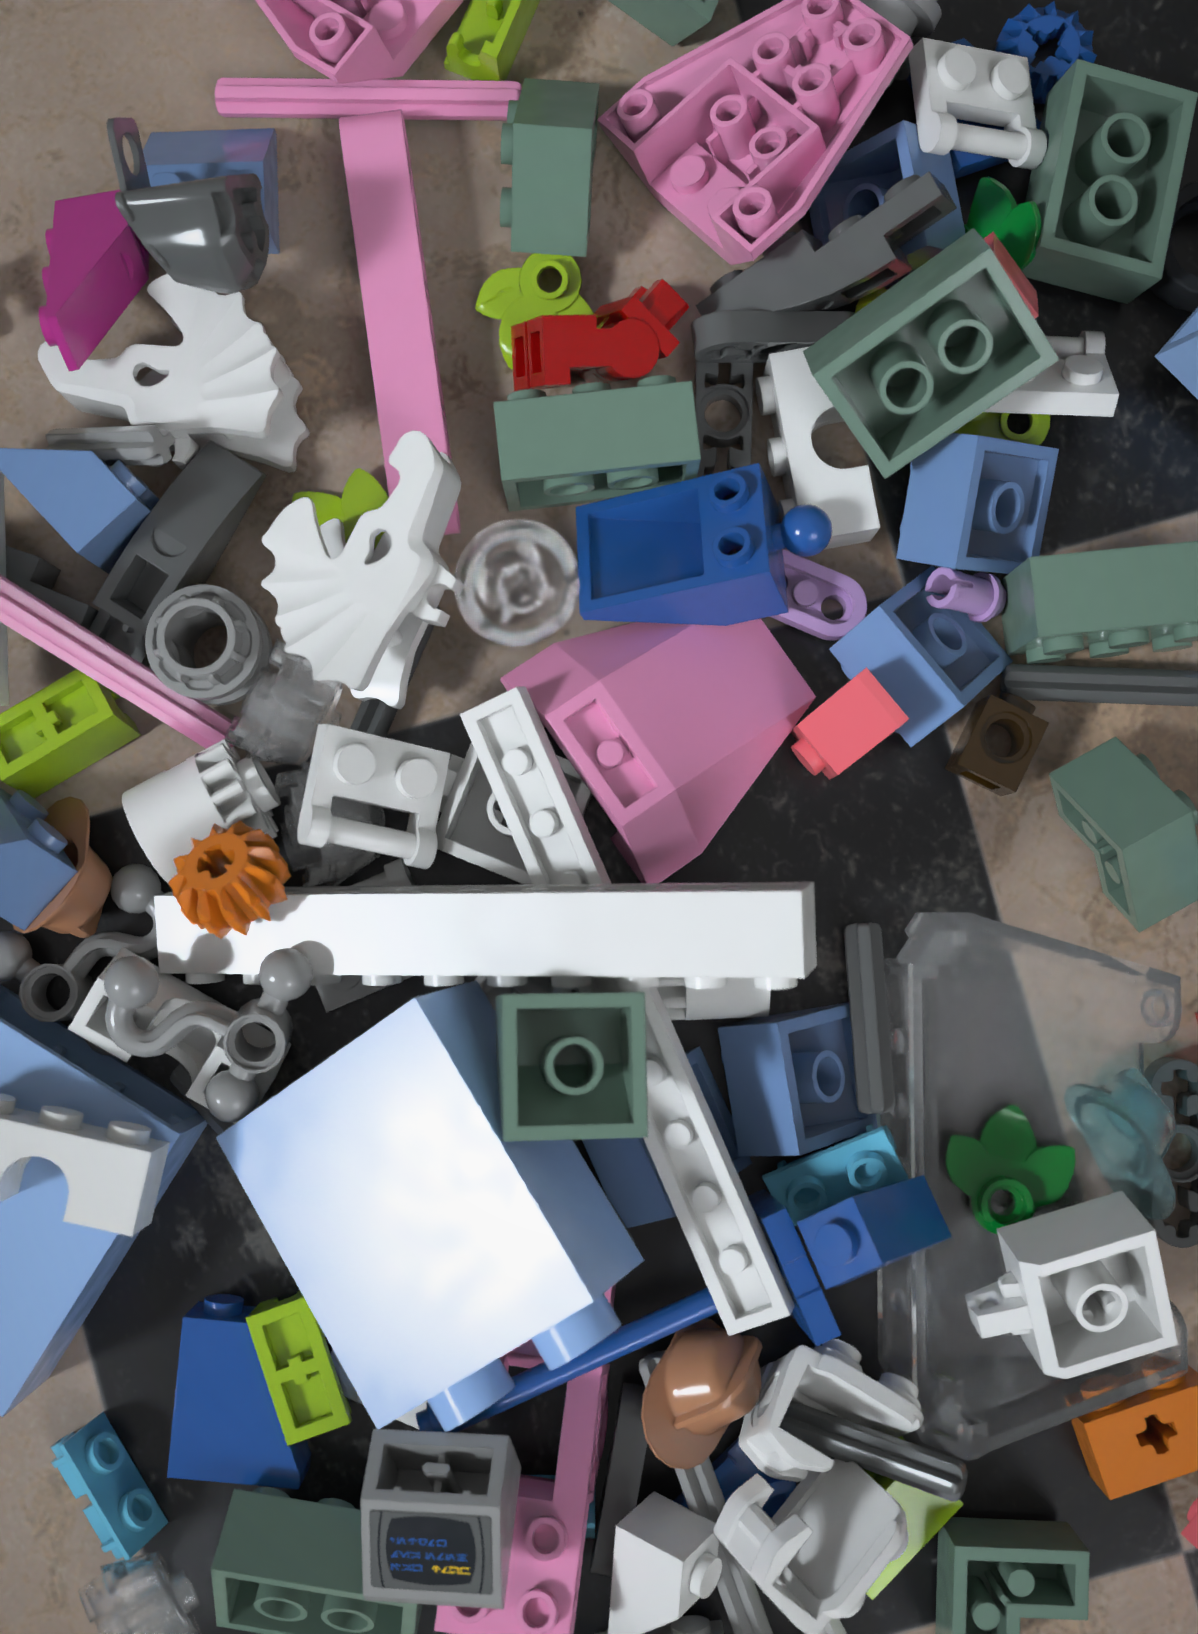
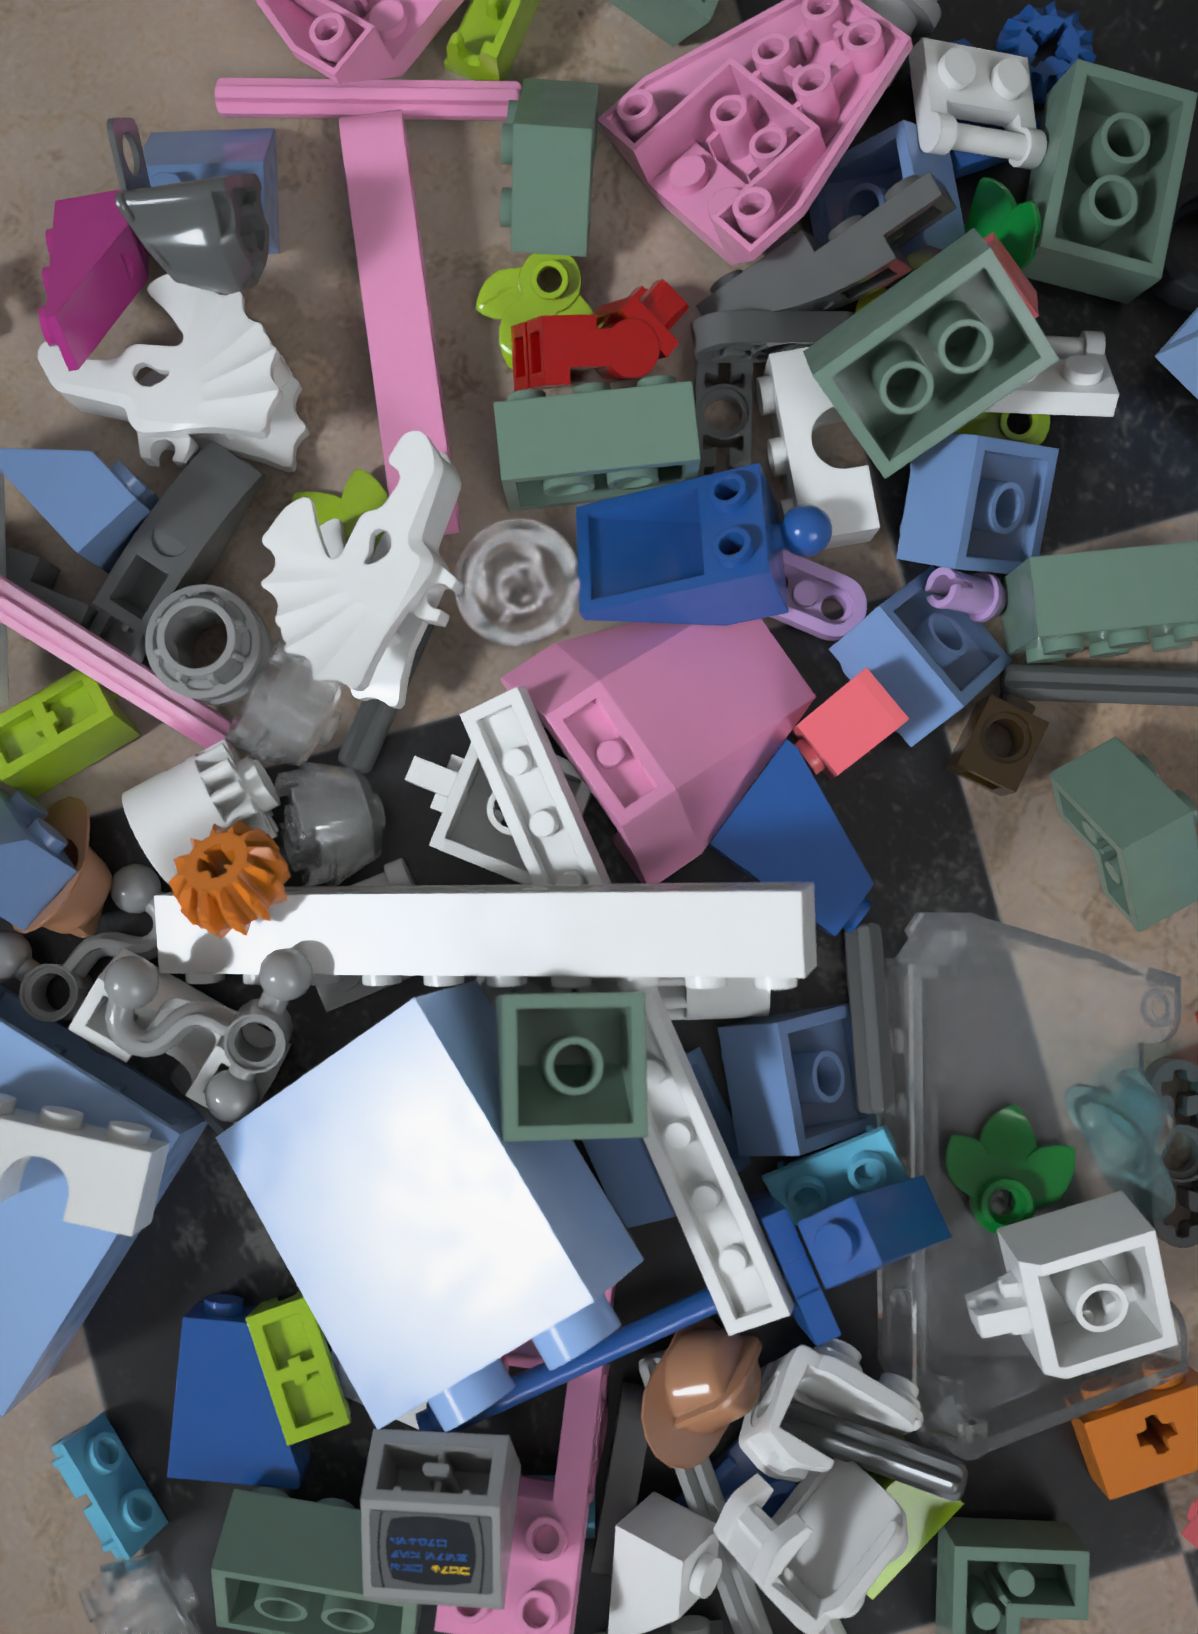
(125, 443): light grey axle -> none
(377, 774): white plate -> none
(791, 835): none -> blue slope

